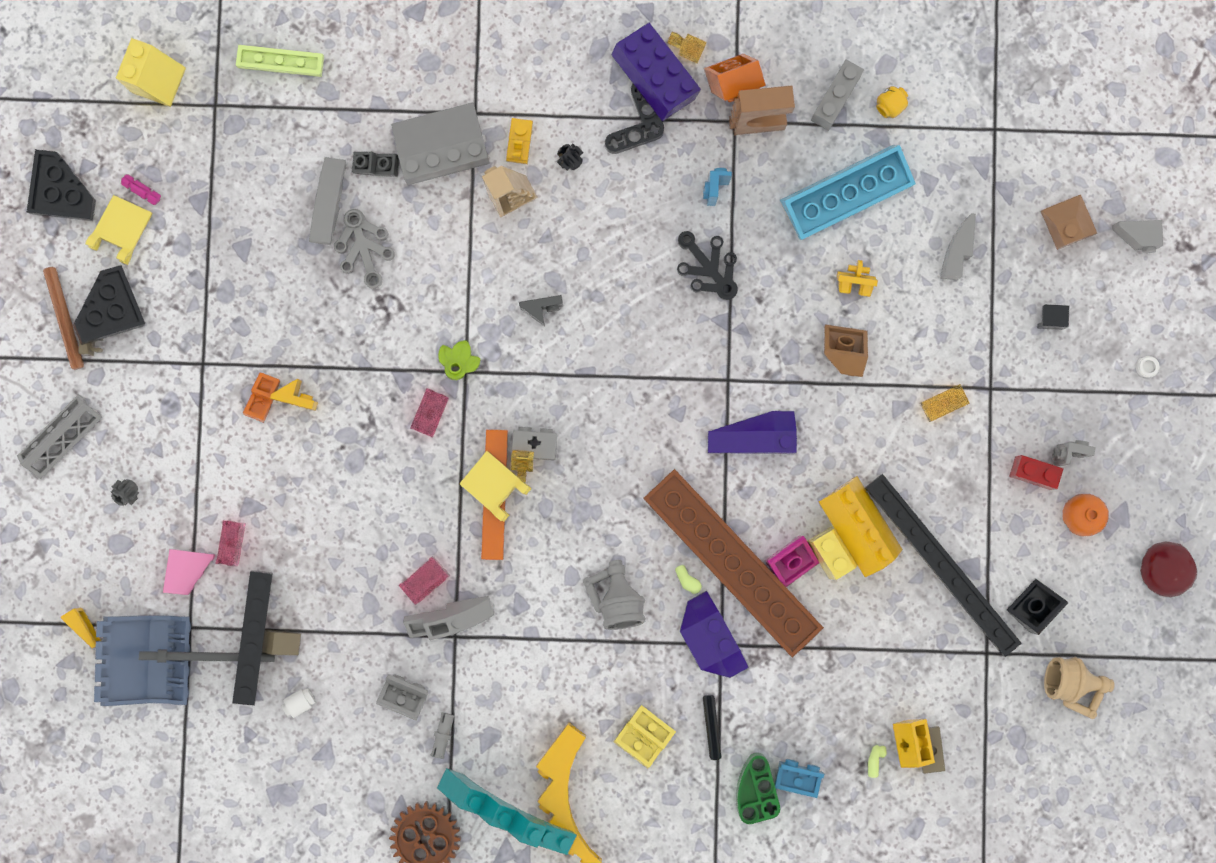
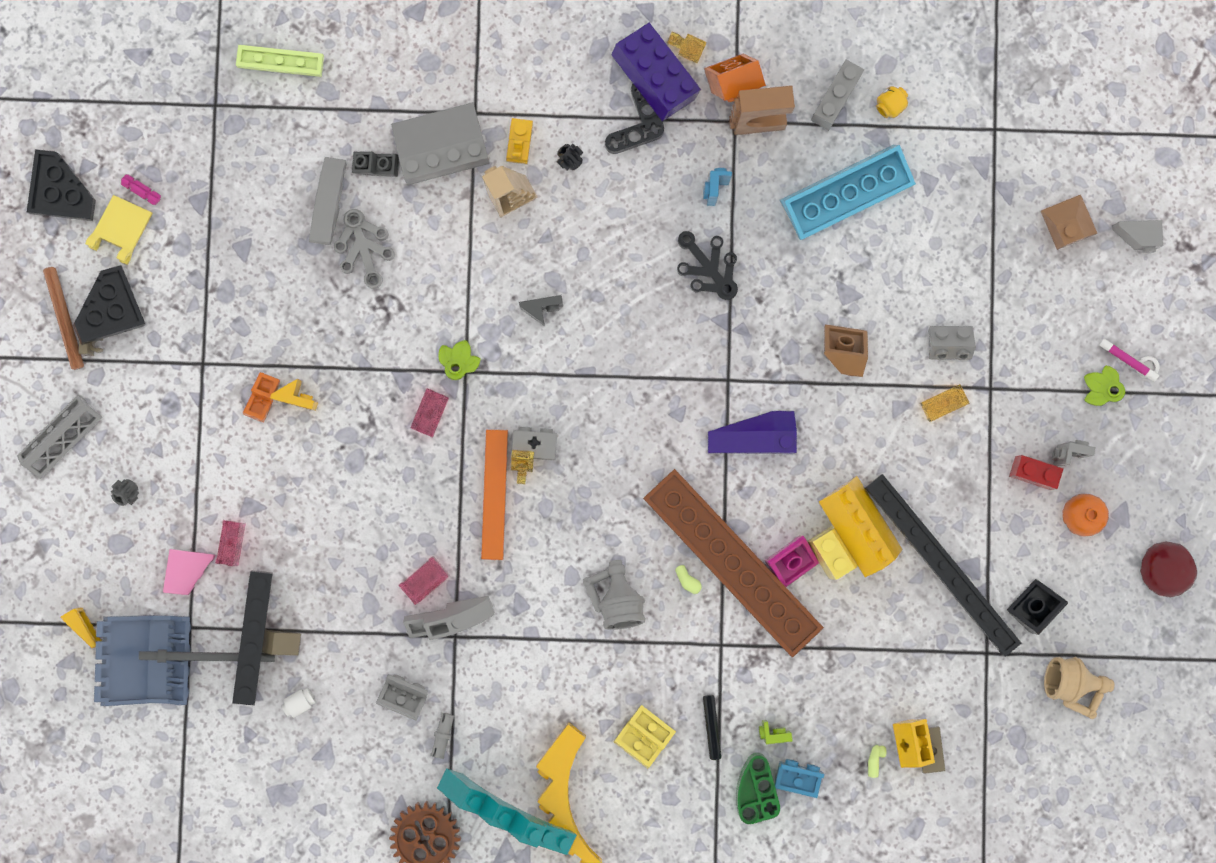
(150, 73): light yellow slope -> none
(492, 484): light yellow flag -> none
(710, 638): dark purple wedge -> none
(778, 735): none -> lime bracket
(866, 282): yellow hips -> none
(951, 342): none -> light grey bracket
(959, 249): light grey slope -> none
(1054, 317): black panel -> none
(1101, 385): none -> lime plate
(1129, 360): none -> dark pink bar

